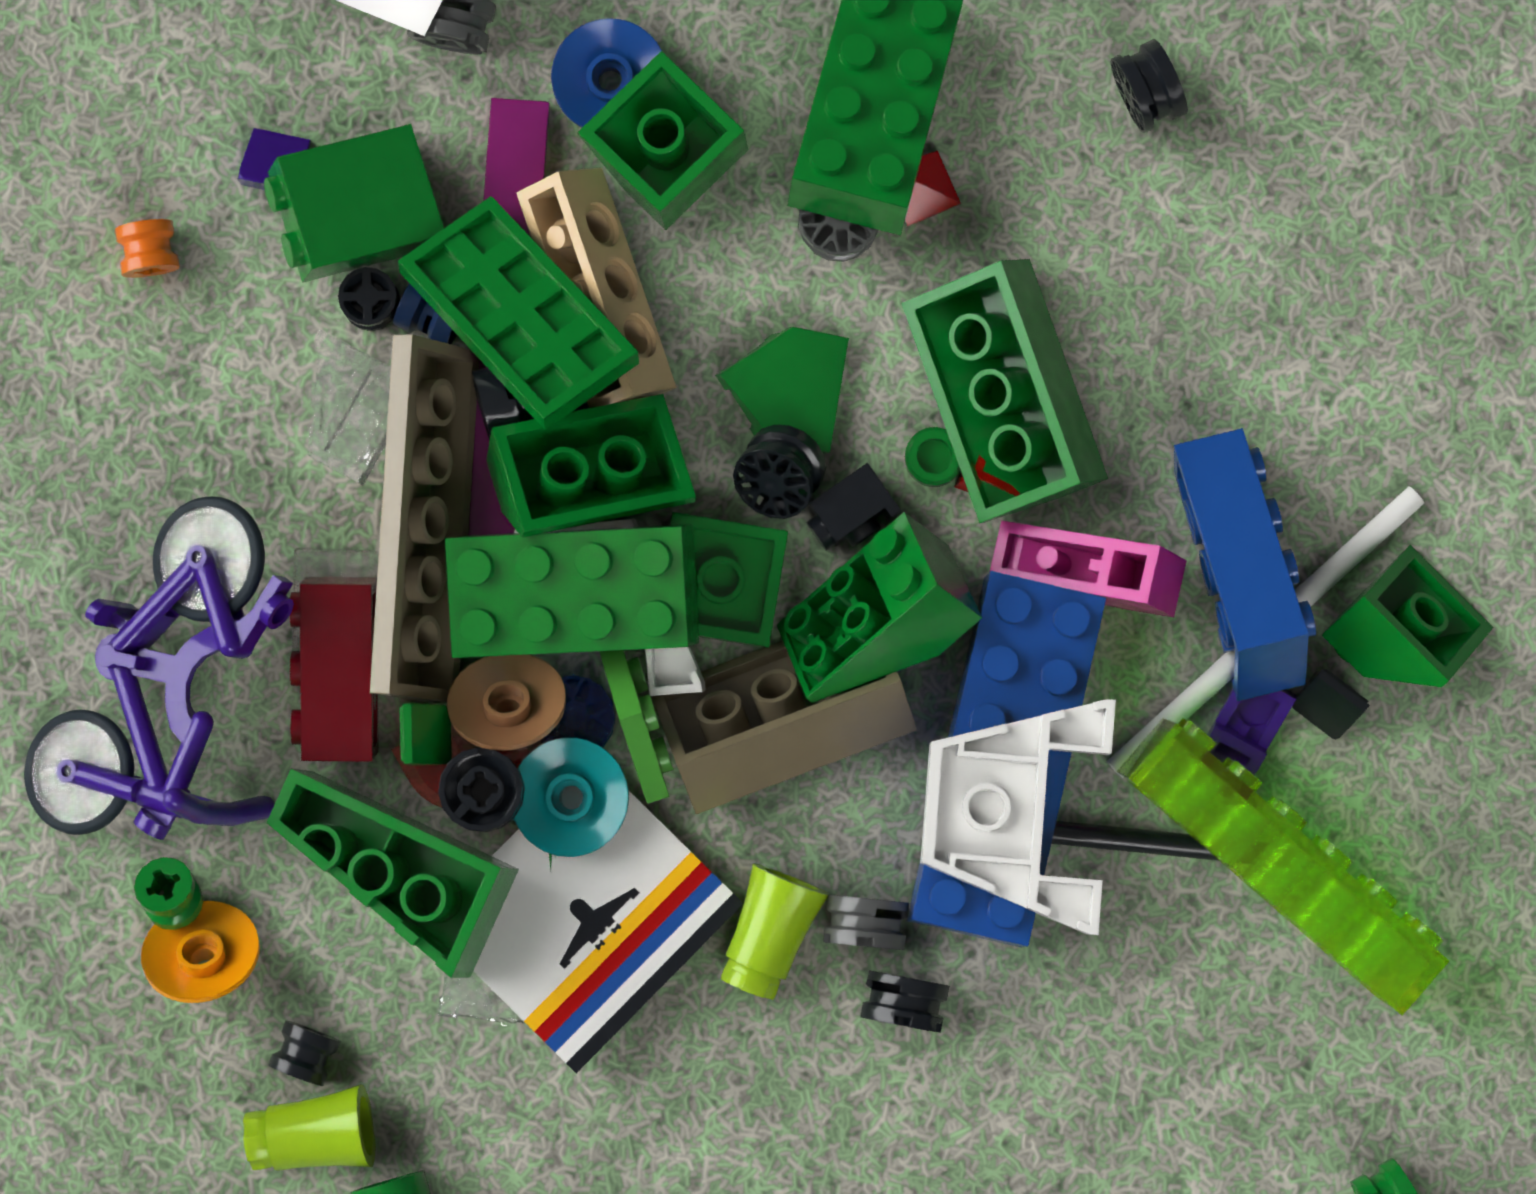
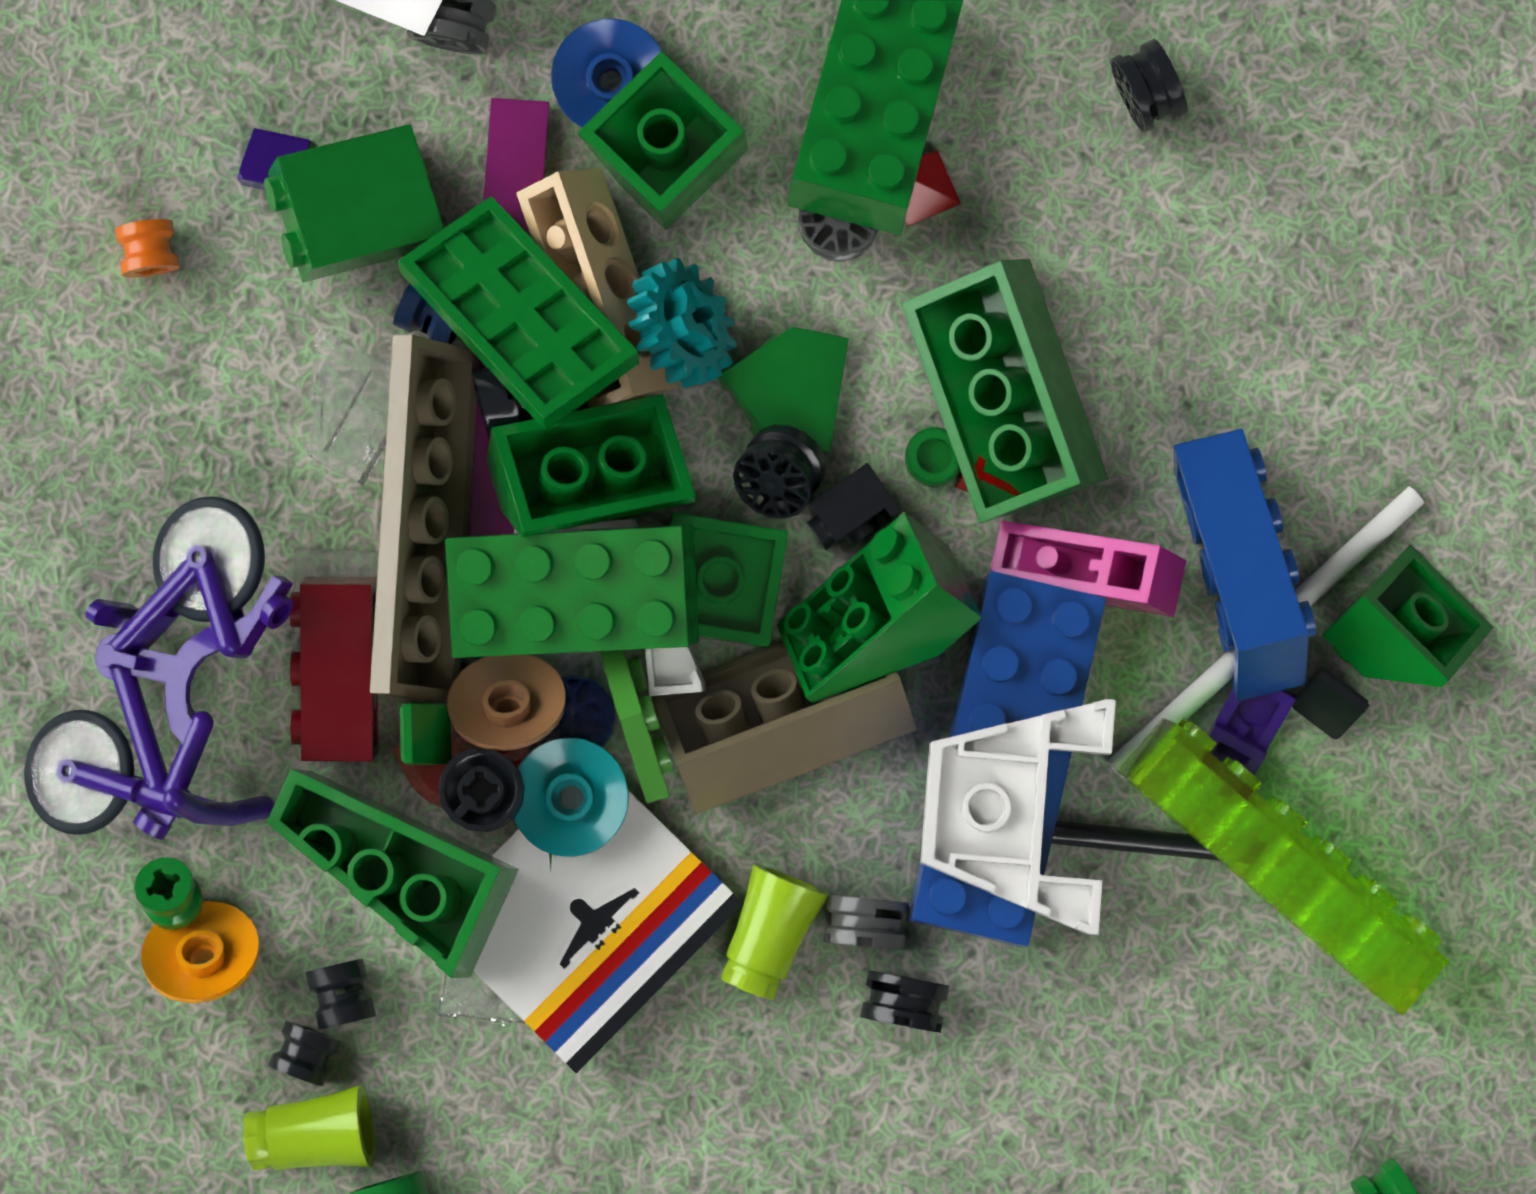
(345, 1007): none -> black wheel
(358, 288): black wheel -> none
(681, 323): none -> teal gear

